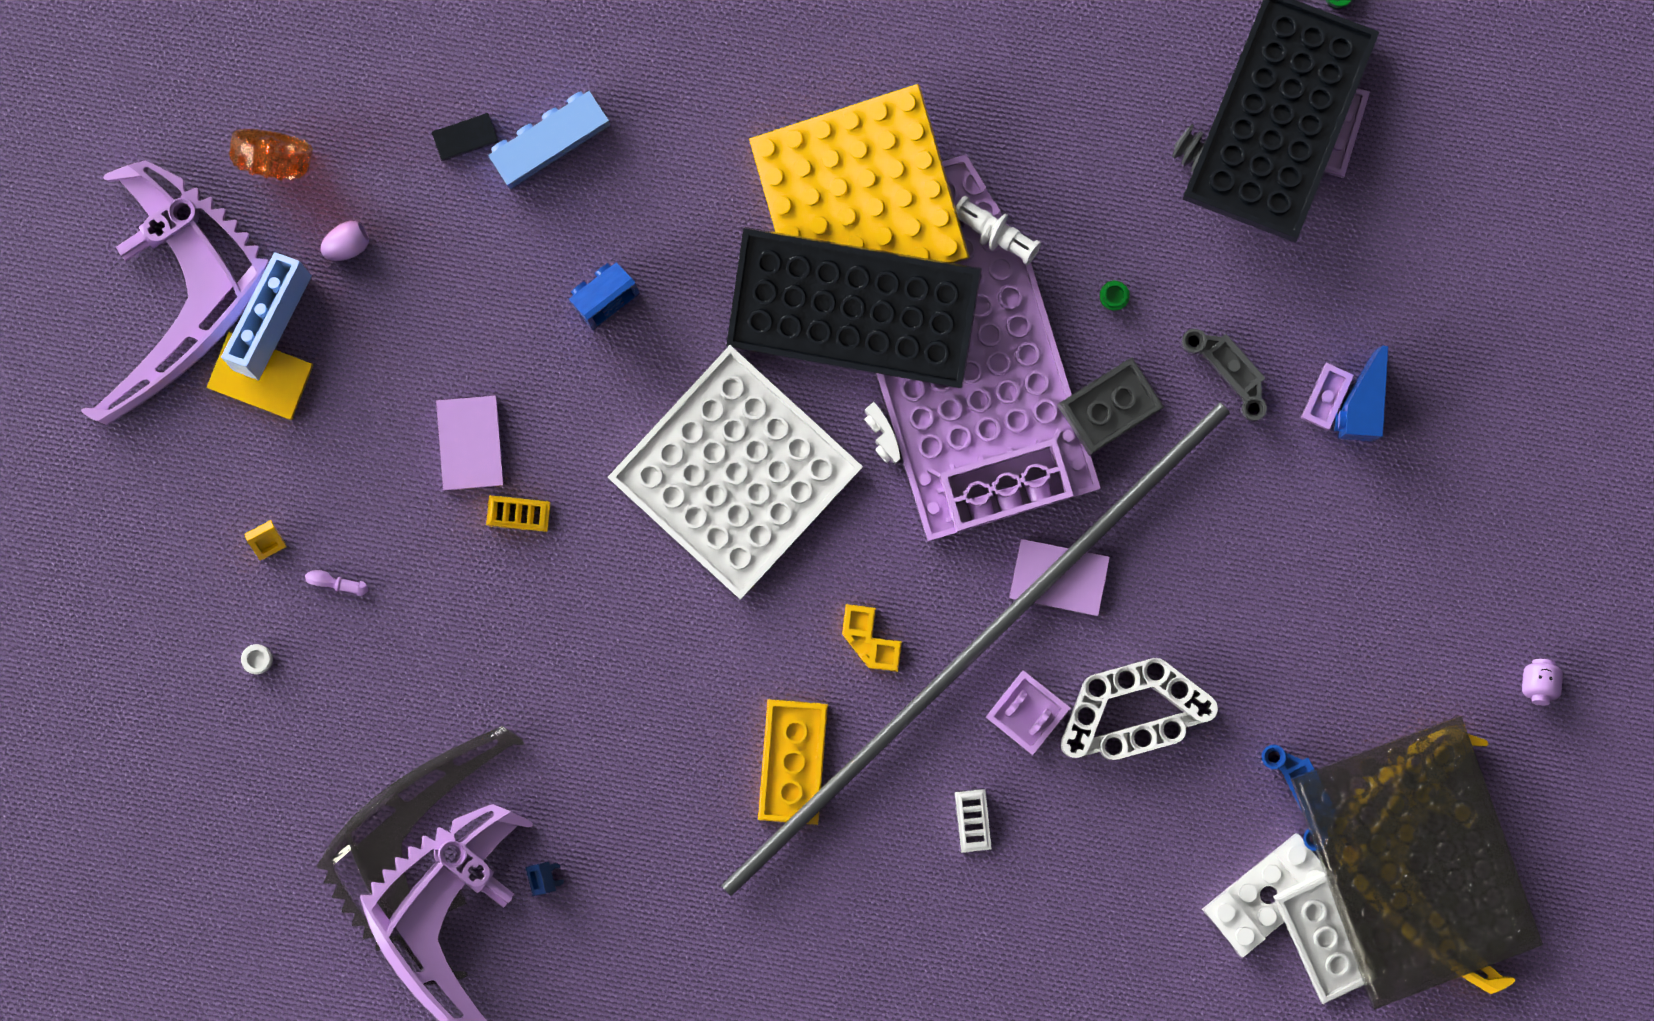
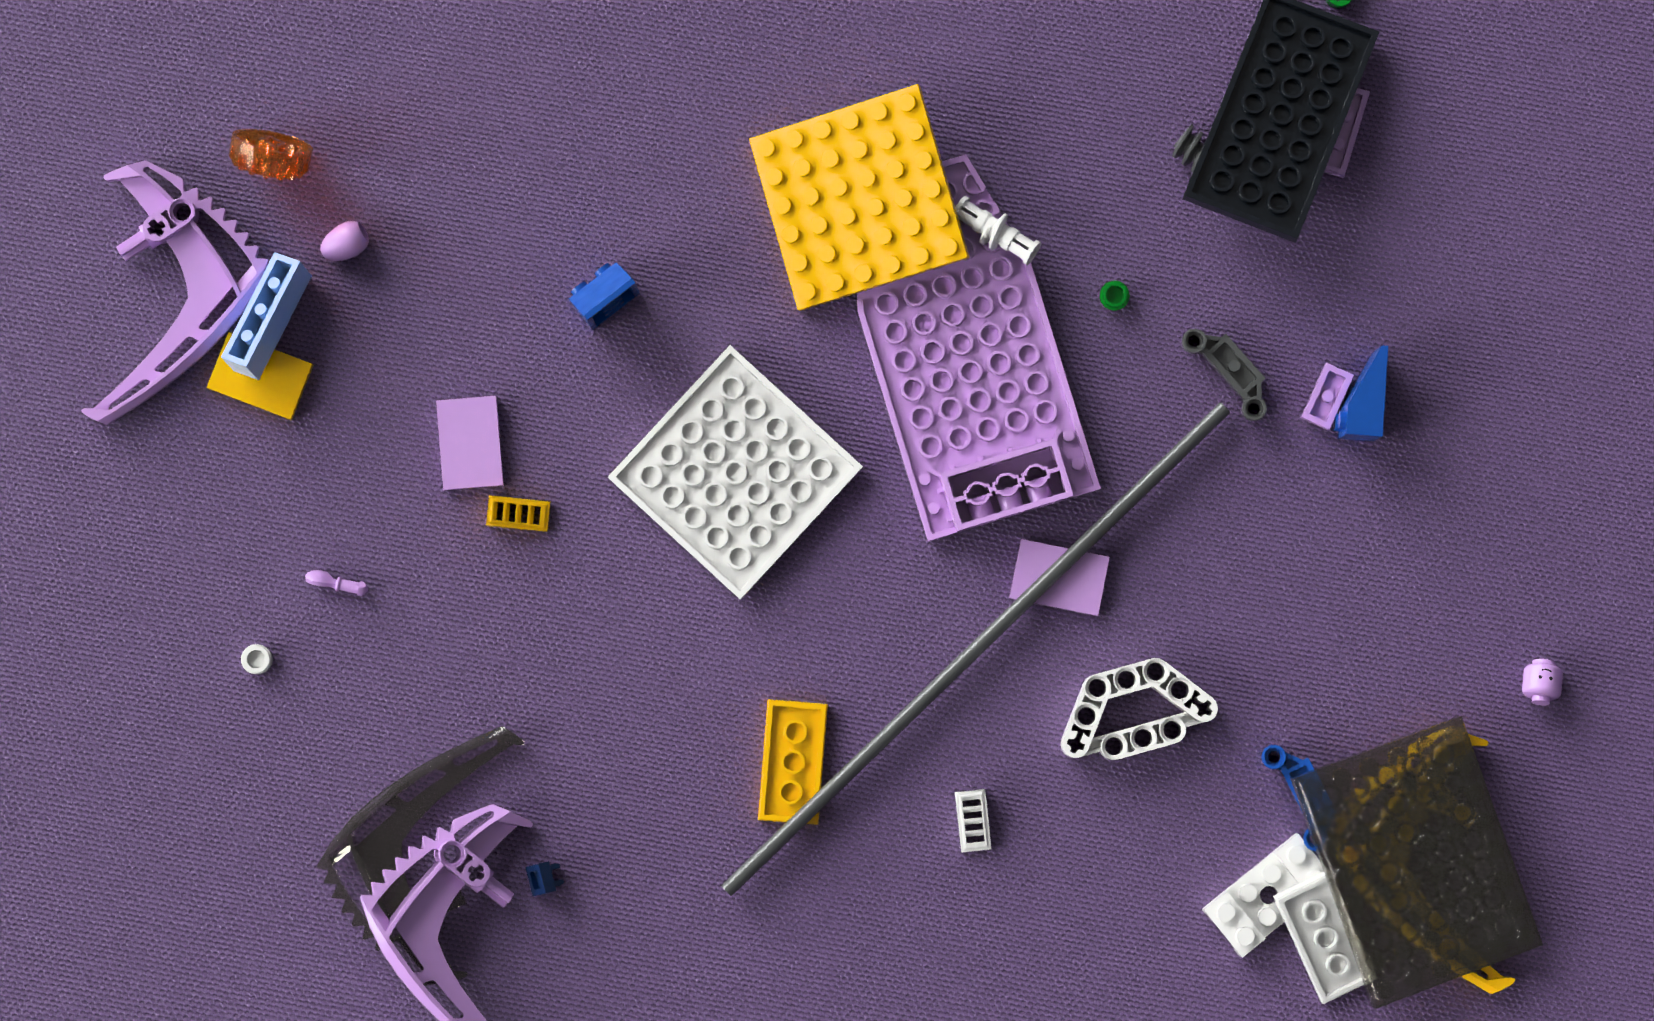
(265, 540): yellow plate -> none
(464, 137): black tile -> none
(549, 139): light blue brick -> none
(853, 307): black plate -> none
(858, 632): yellow tile -> none
(887, 442): white slope -> none
(1027, 712): lavender plate -> none
(1110, 406): dark grey tile -> none

